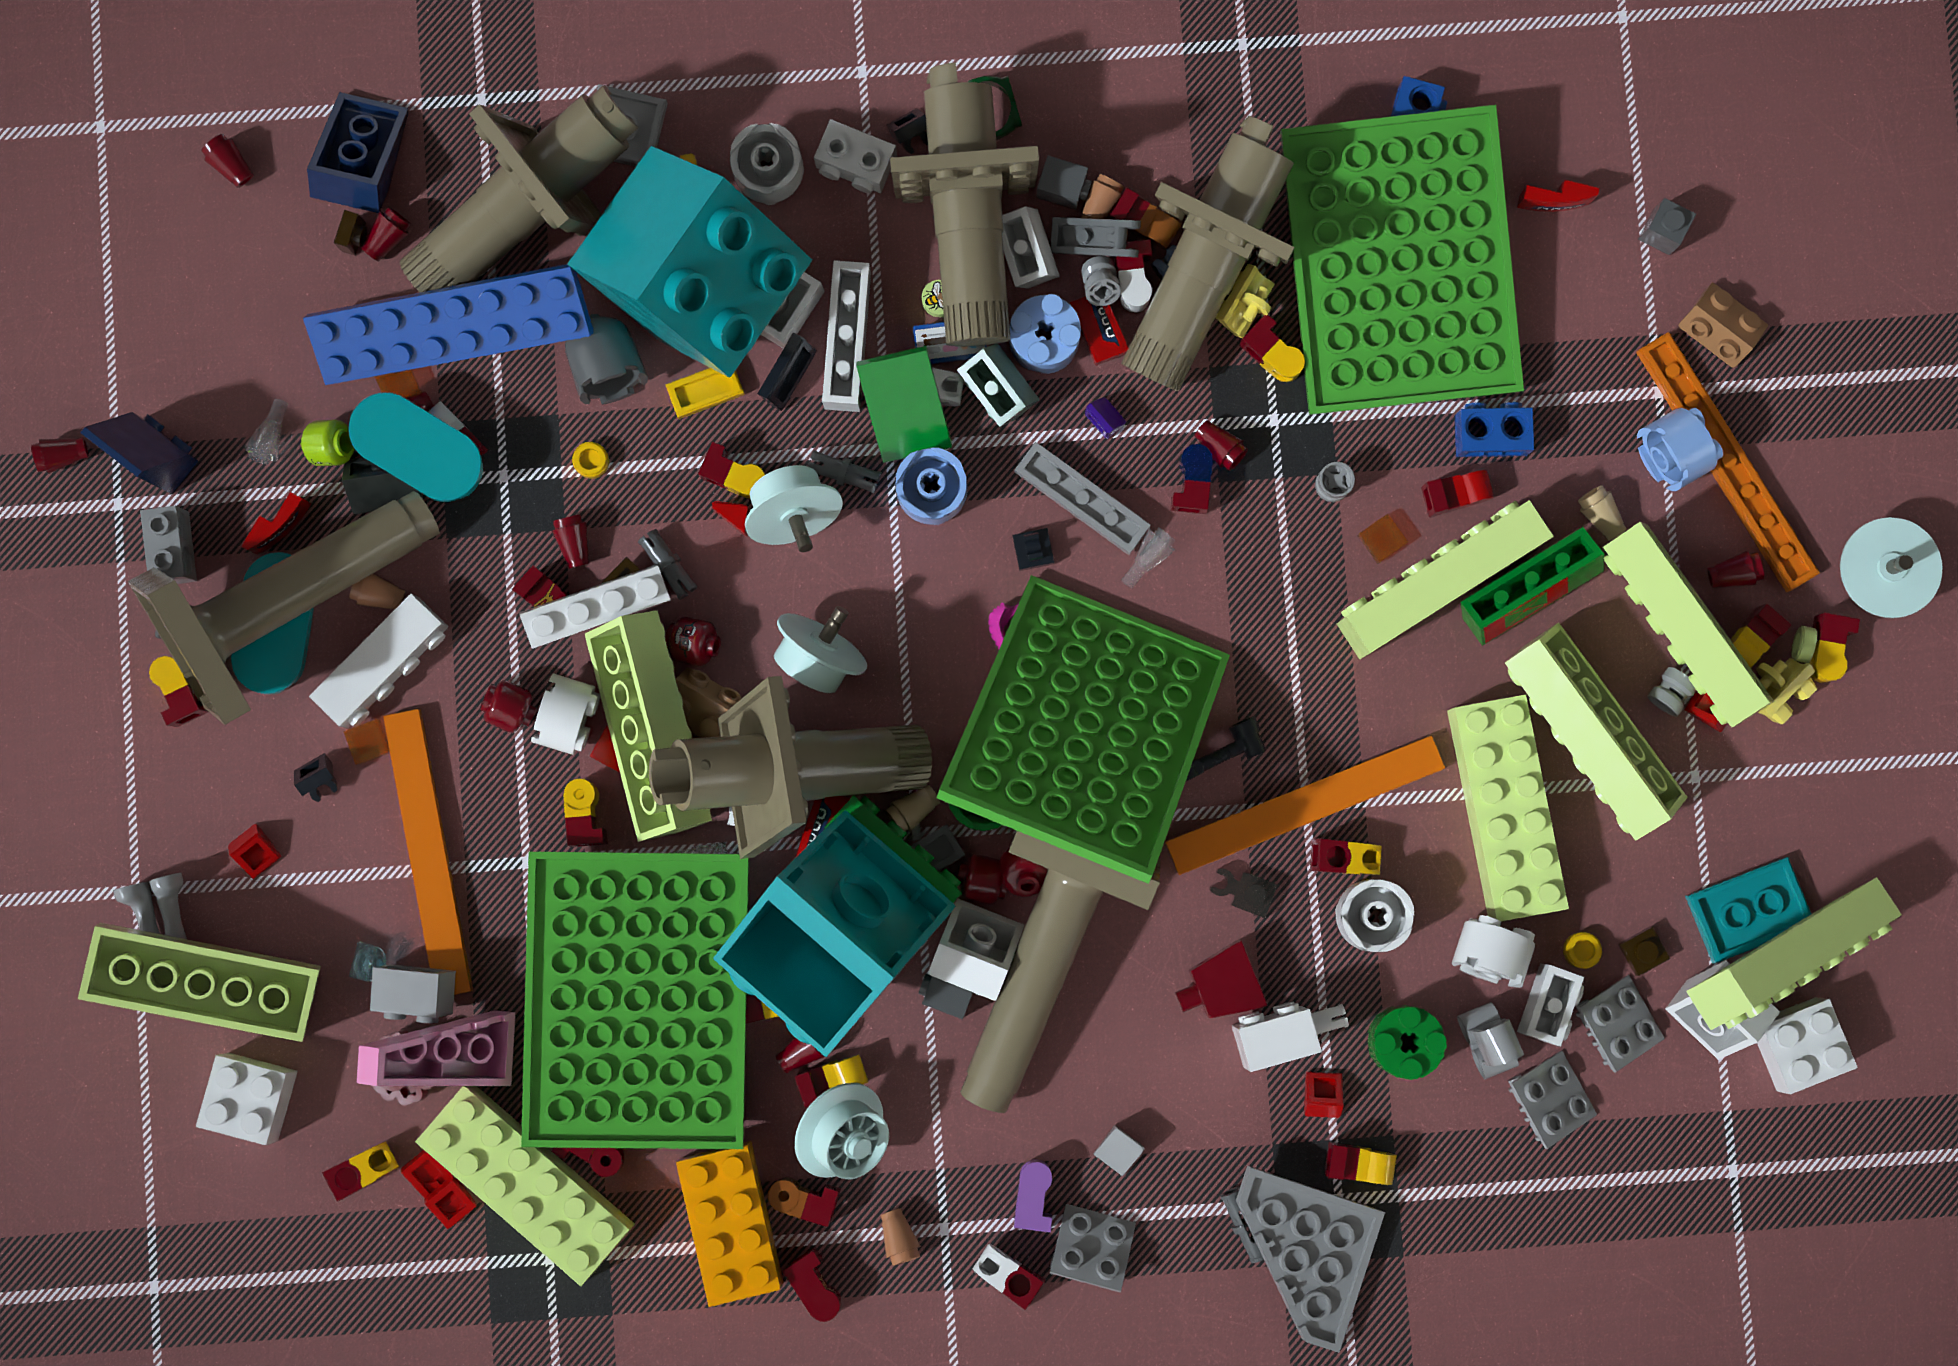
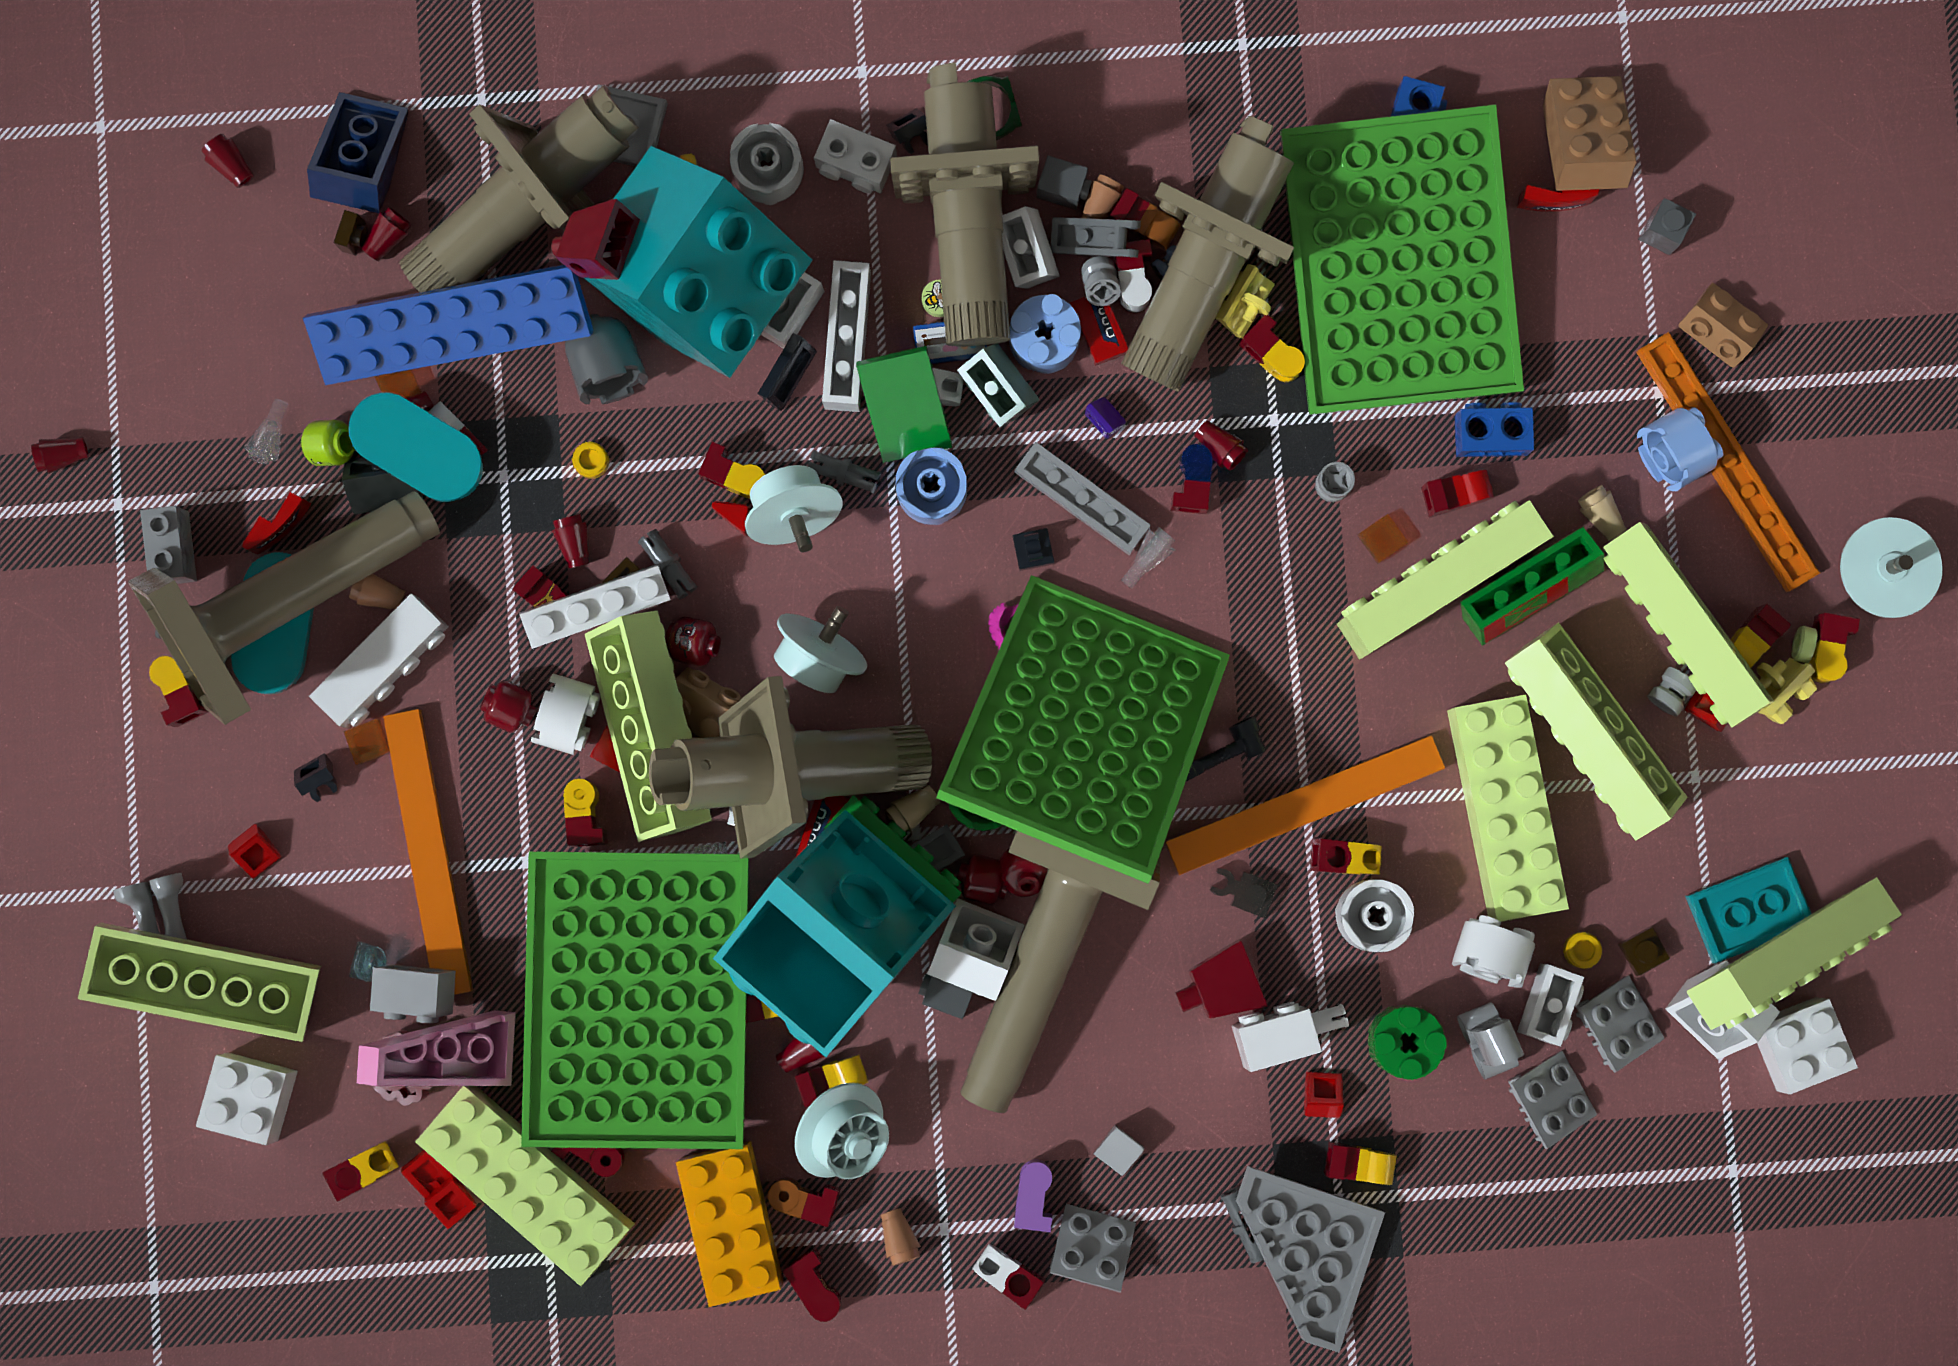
(144, 449): dark blue slope -> none
(597, 240): none -> dark red torso
(703, 391): yellow tile -> none
(1589, 133): none -> medium nougat brick
(1737, 571): dark red cone -> none

